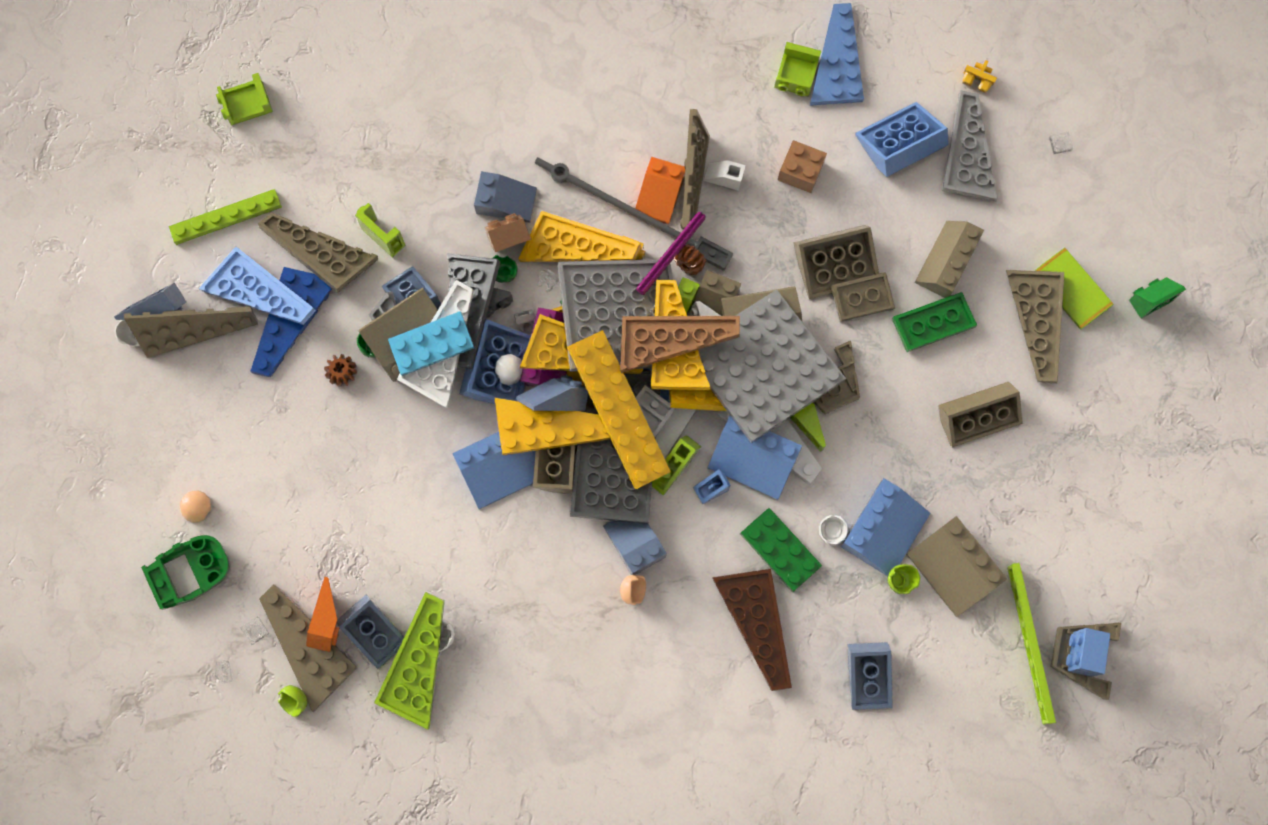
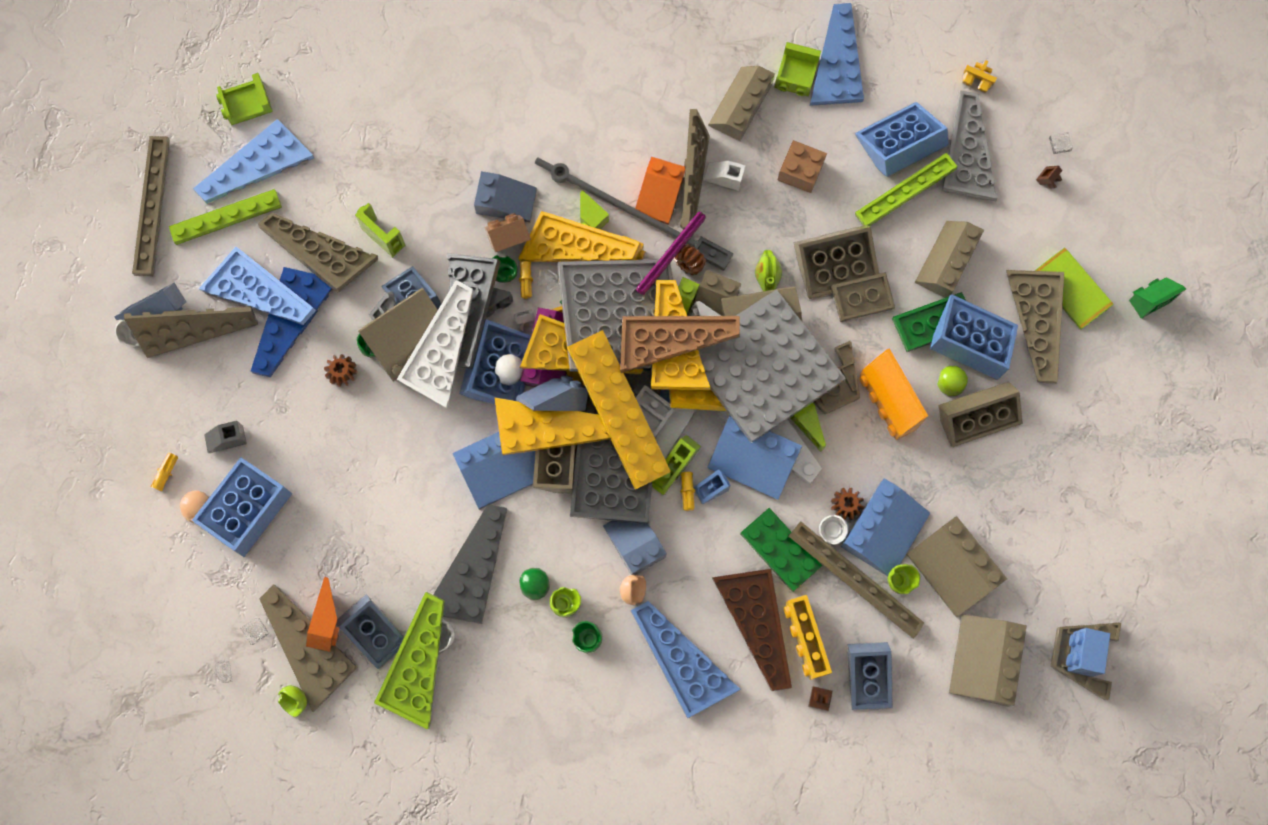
(151, 206): none -> dark tan plate
(164, 472): none -> yellow axle
(206, 560): green slope -> none
(225, 436): none -> dark grey slope
(242, 507): none -> medium blue slope
(258, 160): none -> light blue wing
(431, 343): medium azure plate -> none
(471, 572): none -> dark grey wing
(525, 279): none -> yellow axle
(534, 583): none -> green hair
(565, 602): none -> lime hair
(587, 637): none -> green hair
(592, 213): none -> lime slope
(687, 491): none -> yellow axle
(688, 671): none -> medium blue wing
(742, 101): none -> dark tan slope
(768, 271): none -> lime hat
(808, 638): none -> yellow brick
(820, 698): none -> reddish brown tile
(852, 509): none -> dark orange gear
(856, 580): none -> dark tan plate
(893, 395): none -> light orange slope
(906, 190): none -> lime plate
(952, 381): none -> lime hair
(975, 337): none -> medium blue slope
(988, 660): none -> dark tan slope
(1031, 644): lime tile -> none
(1049, 175): none -> reddish brown tile

